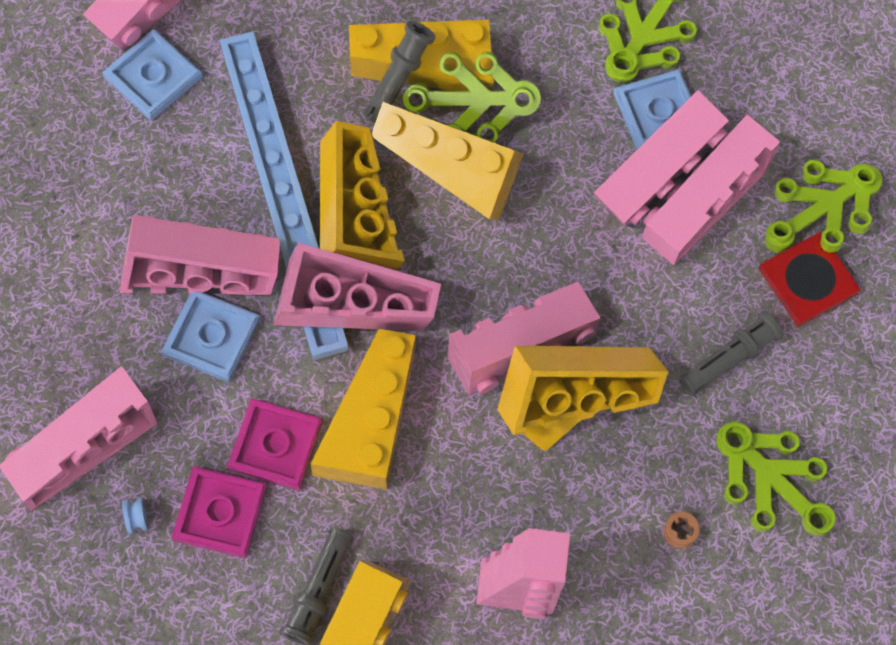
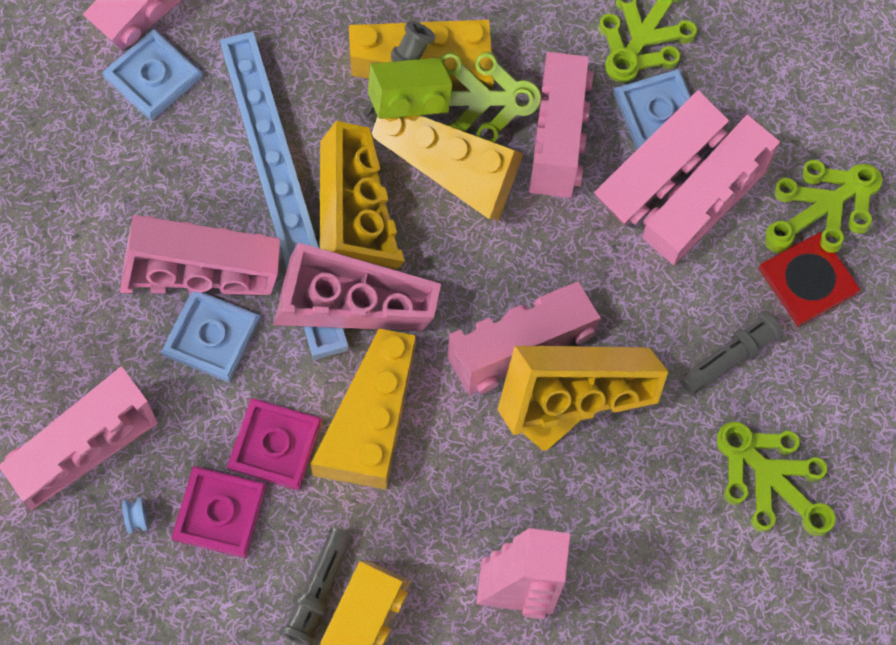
(409, 88): none -> lime brick
(560, 125): none -> bright pink wedge
(690, 524): nougat bush -> none

